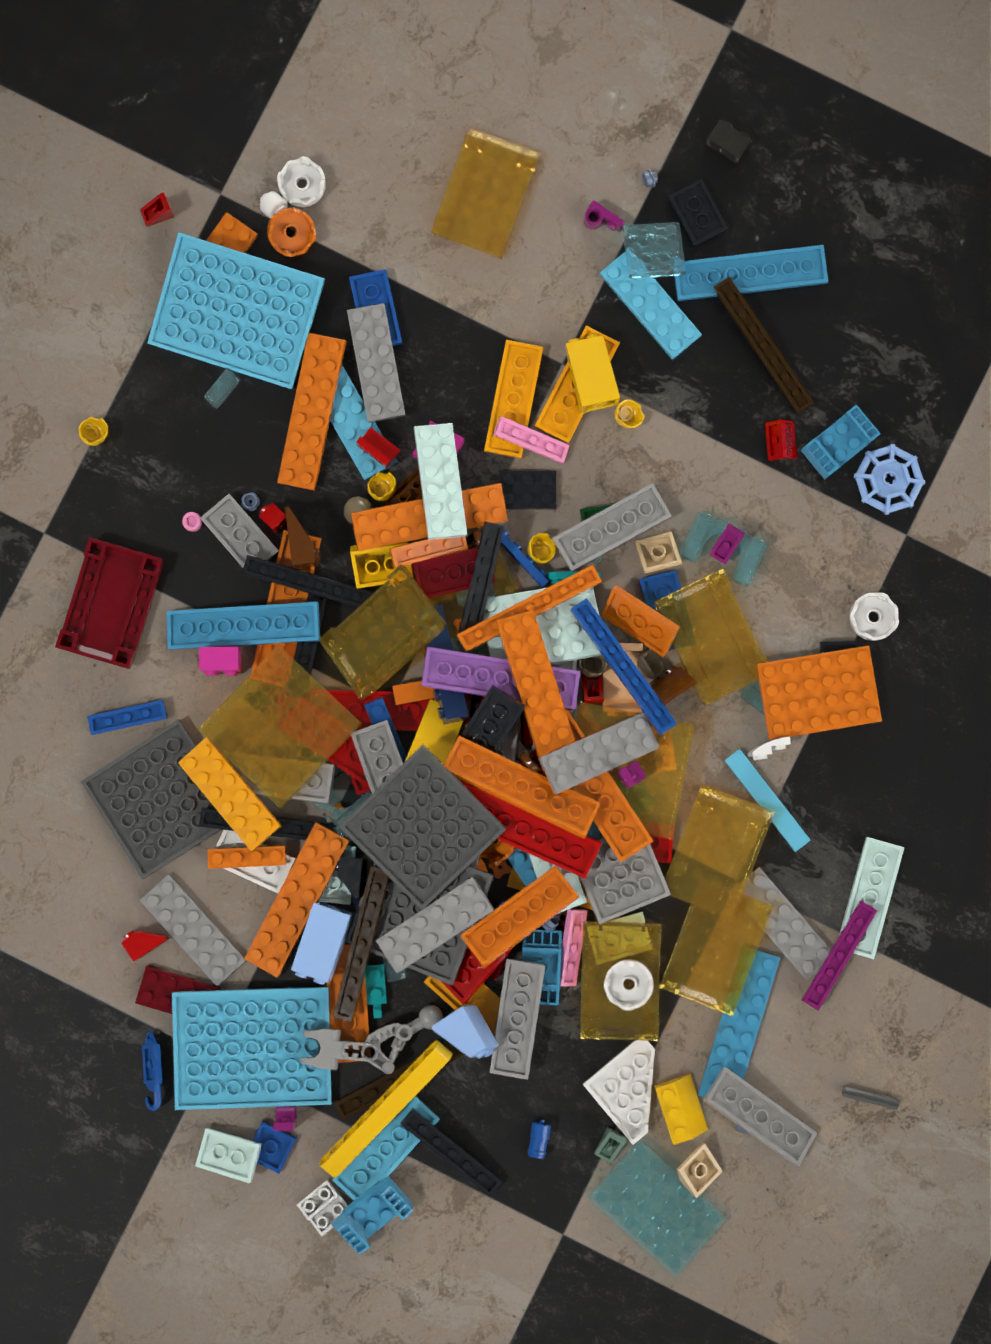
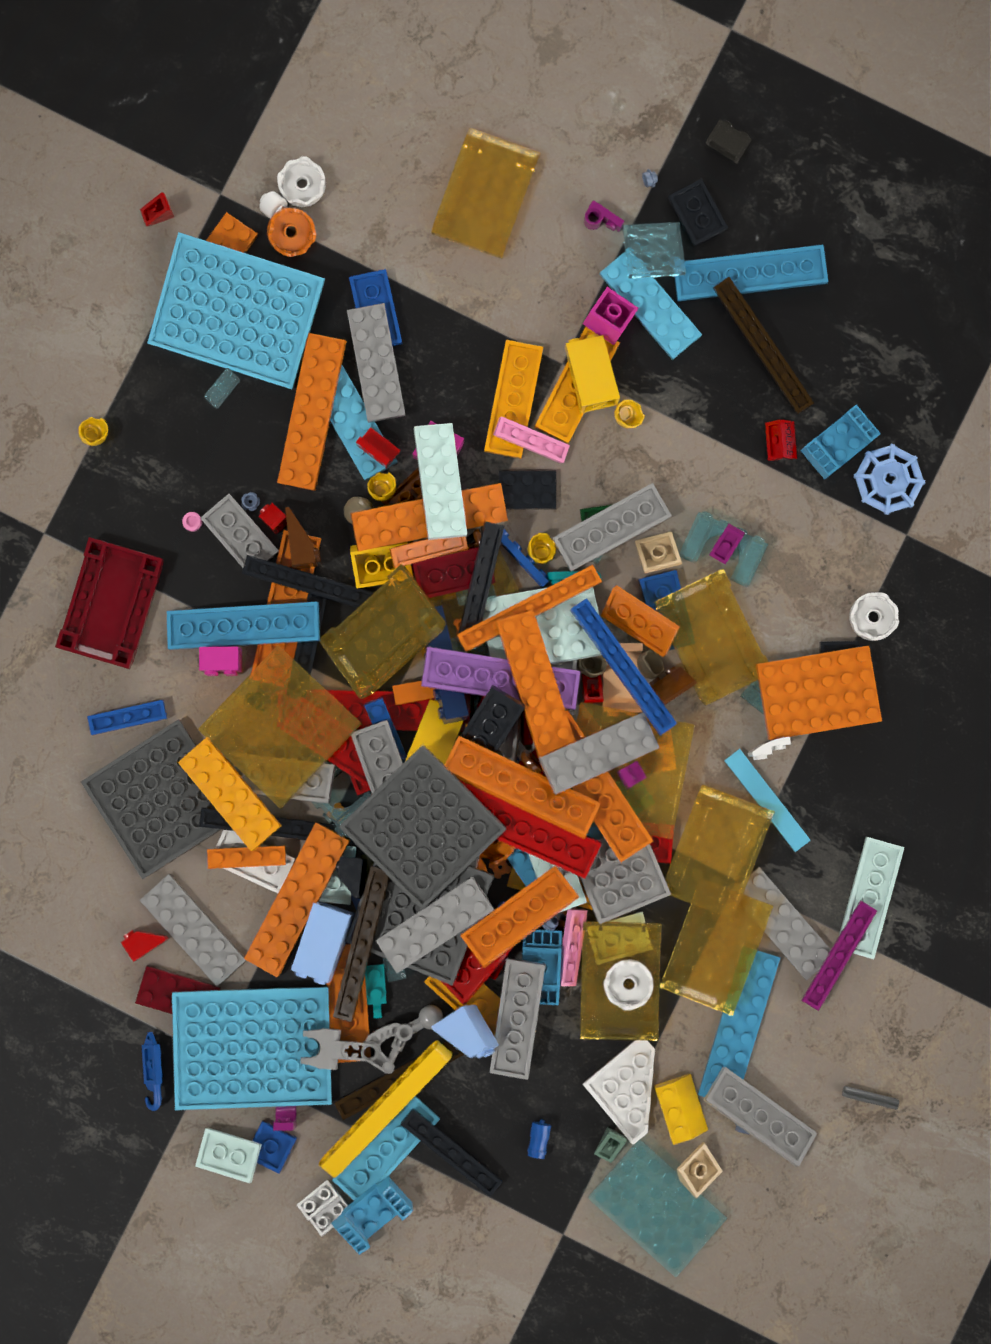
(610, 315): none -> dark pink brick

